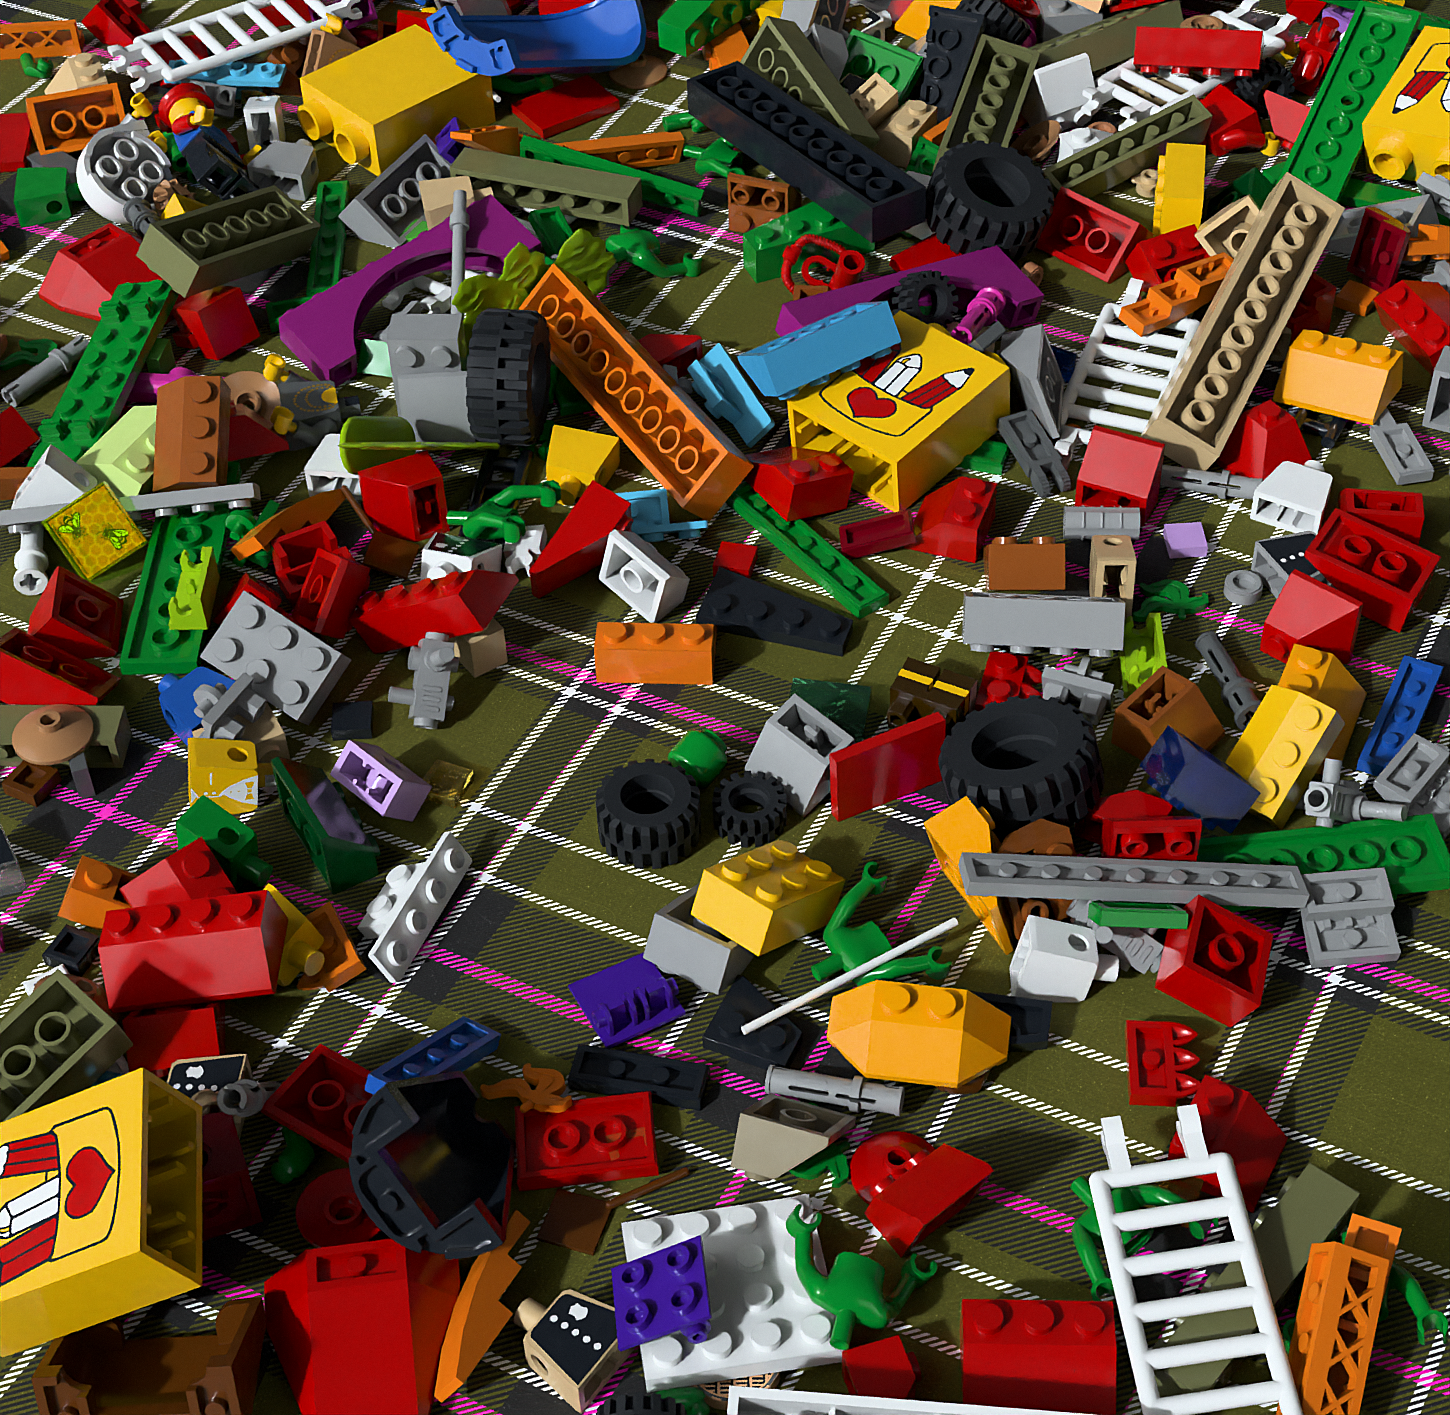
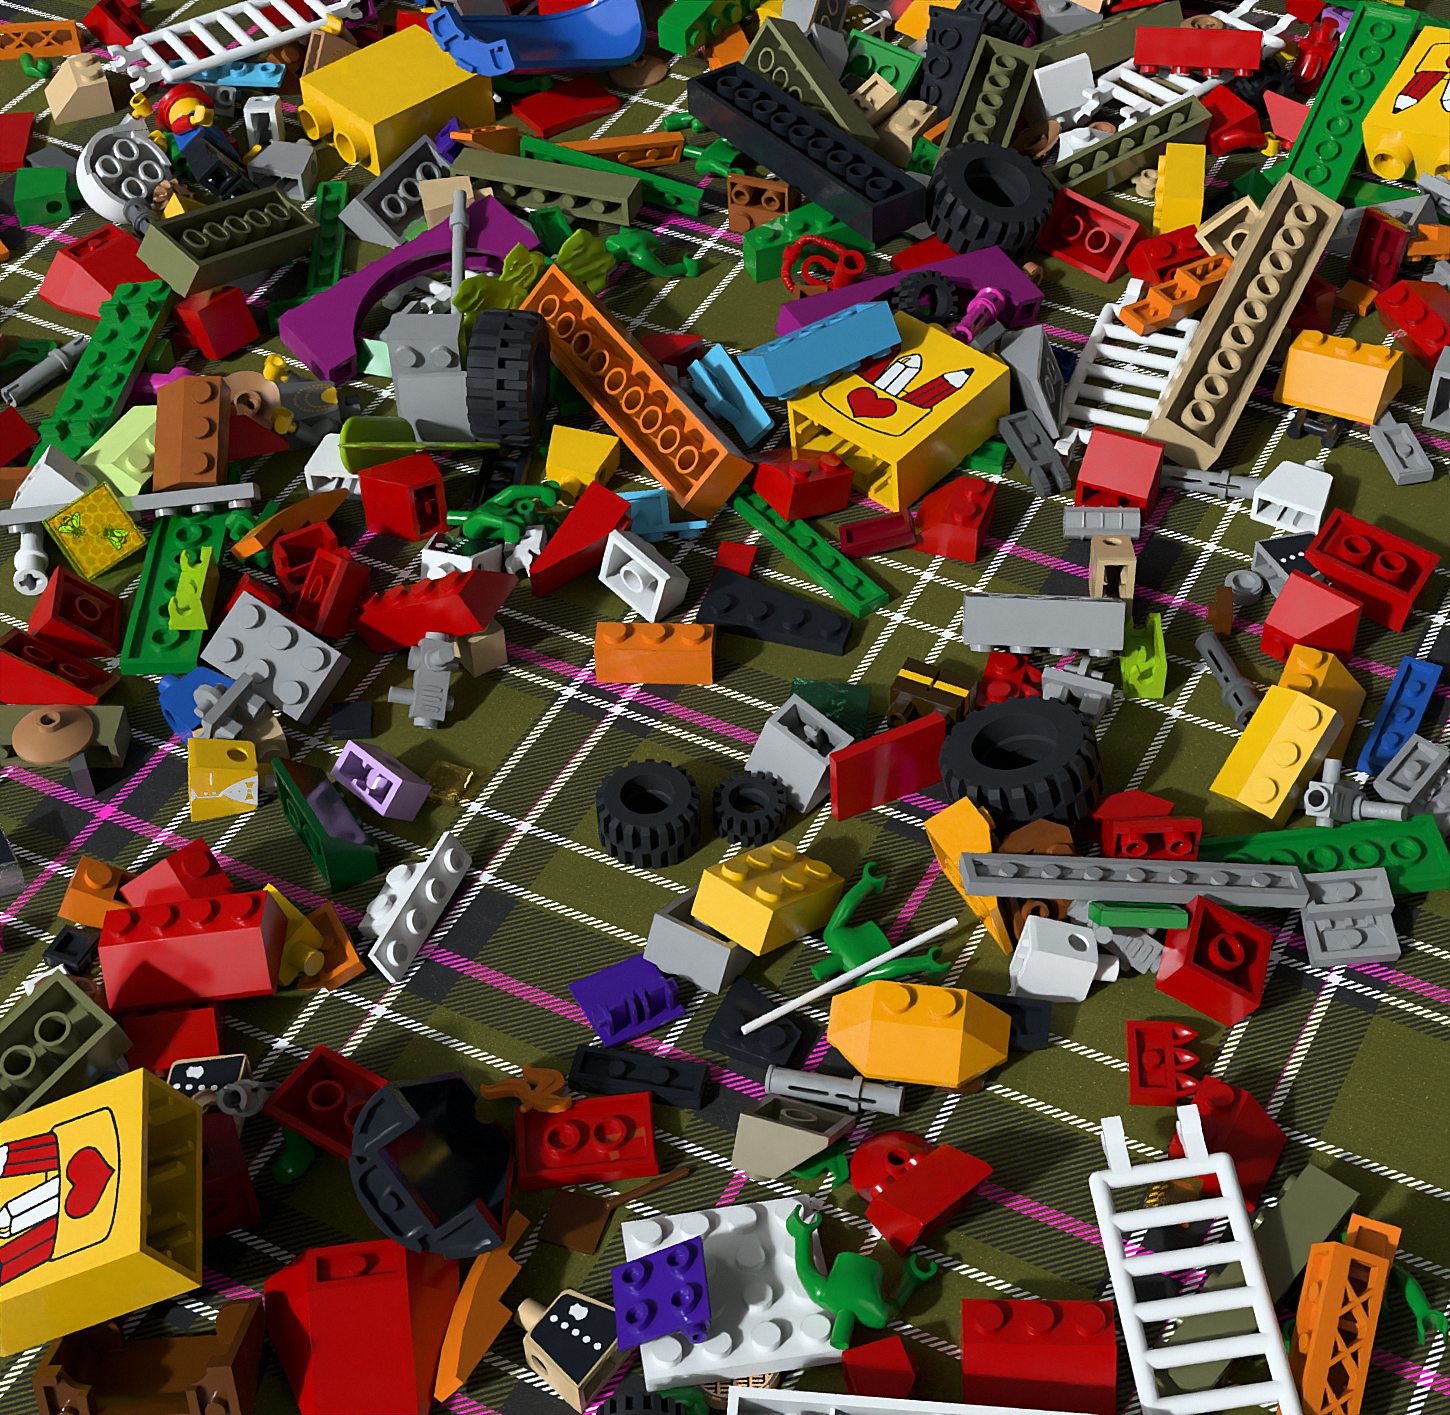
(31, 782): reddish brown tile -> none
(73, 117): orange slope -> none
(227, 838): green torso -> none
(323, 1206): red dish -> none
(385, 551): reddish brown piece -> none
(446, 1051): blue plate -> none
(528, 512): none -> green arm
(700, 755): green head -> none
(1024, 566): dark orange slope -> none
(1087, 1233): green piece -> none
(1161, 702): dark orange slope -> none
(1177, 602): green piece -> none
(1185, 540): lavender tile -> none
(1198, 781): clear blue brick -> none
(1221, 612): none -> reddish brown plate
(1262, 442): red slope -> none
(1390, 510): red slope -> none

